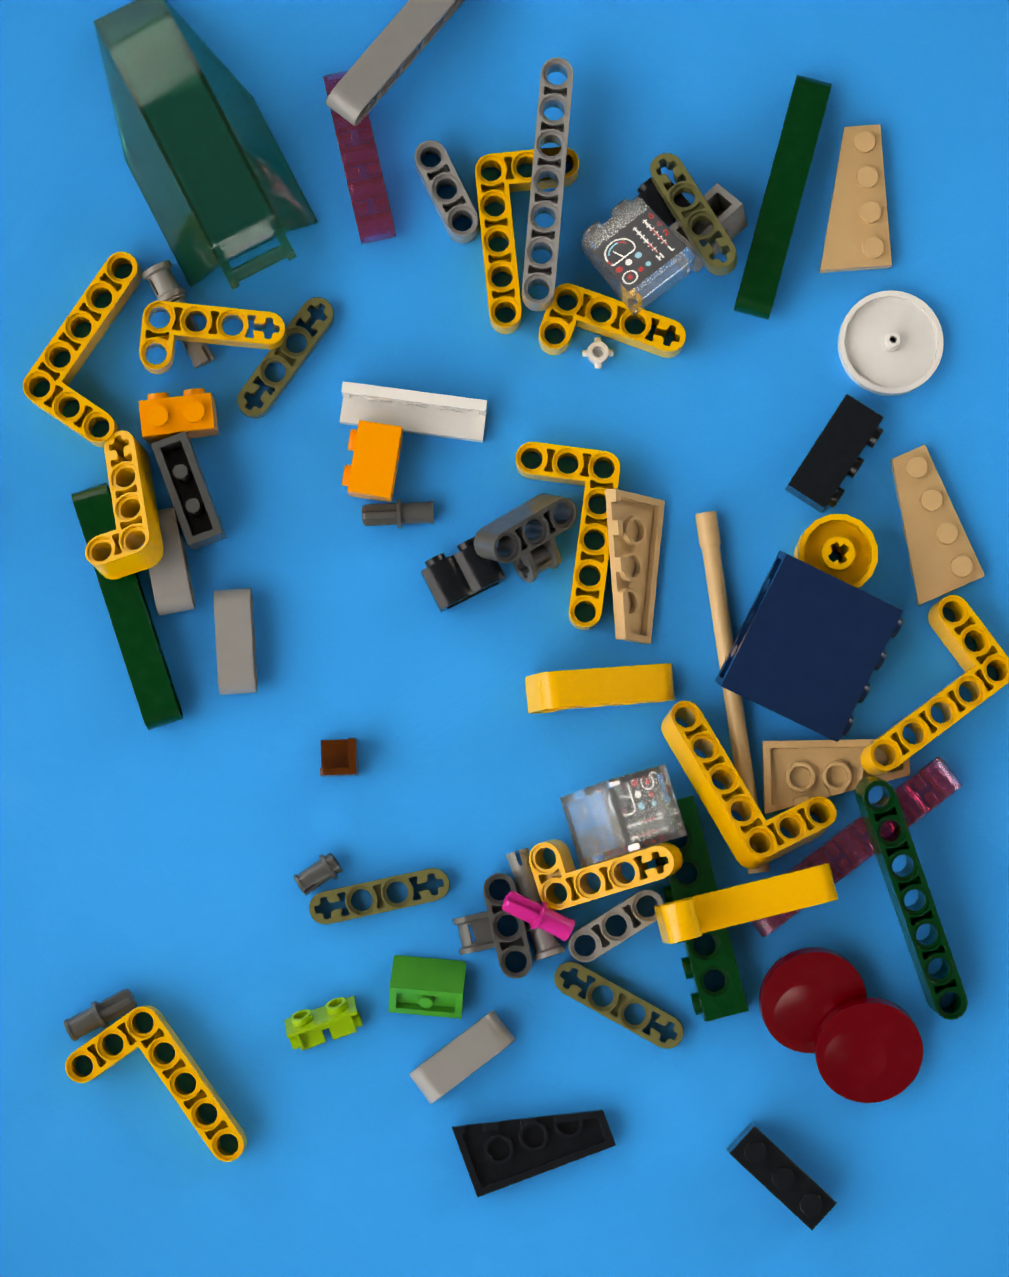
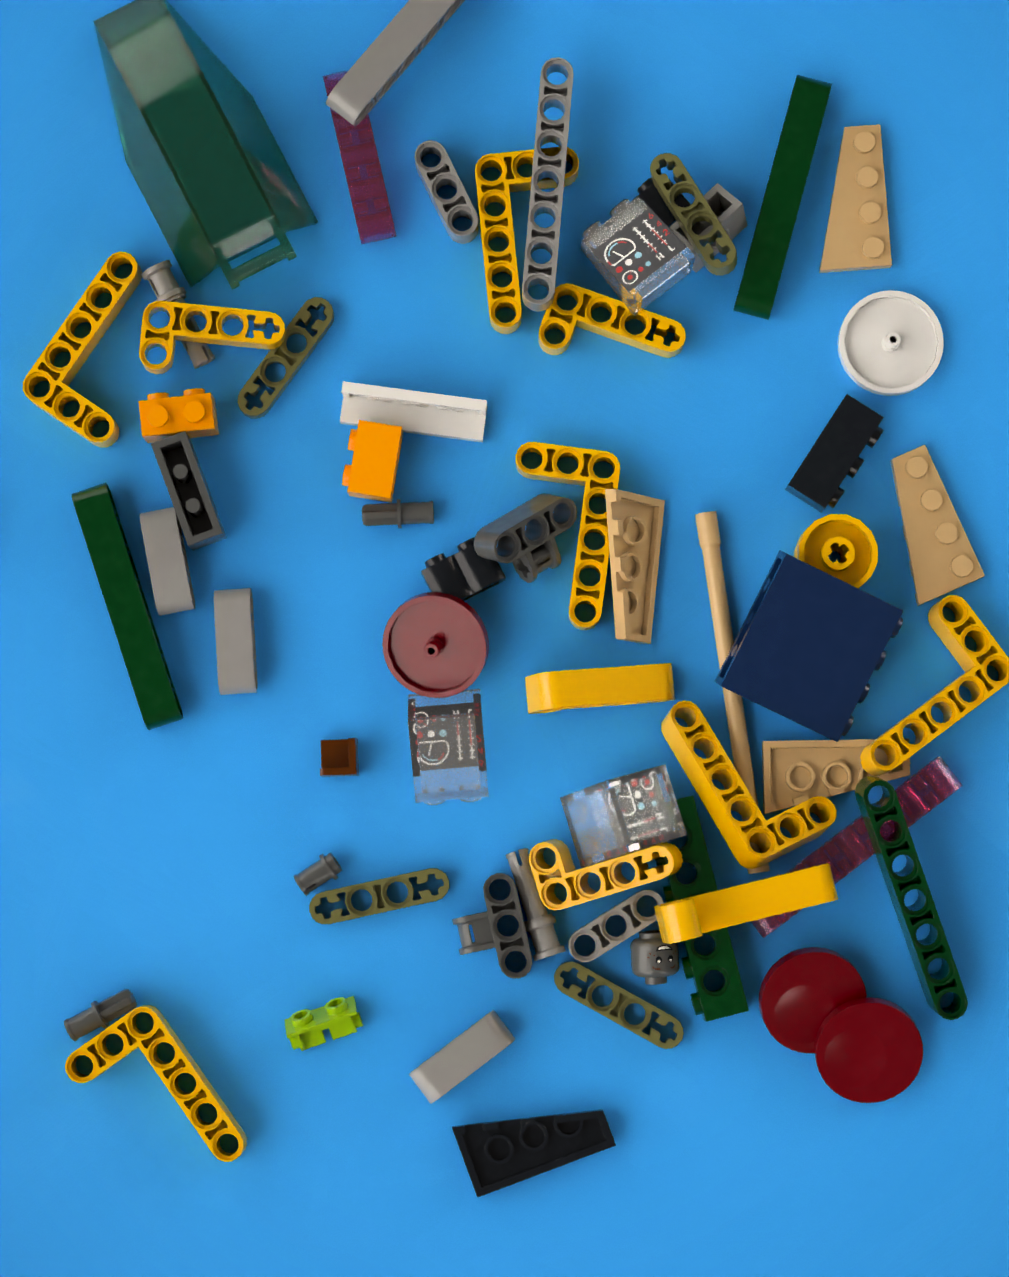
(127, 501): yellow beam -> none
(427, 986): bright green panel -> none
(435, 645): none -> dark red piece
(447, 747): none -> clear slope
(538, 915): dark pink axle -> none
(597, 353): white piece -> none
(653, 958): none -> dark grey head
(781, 1176): black brick -> none

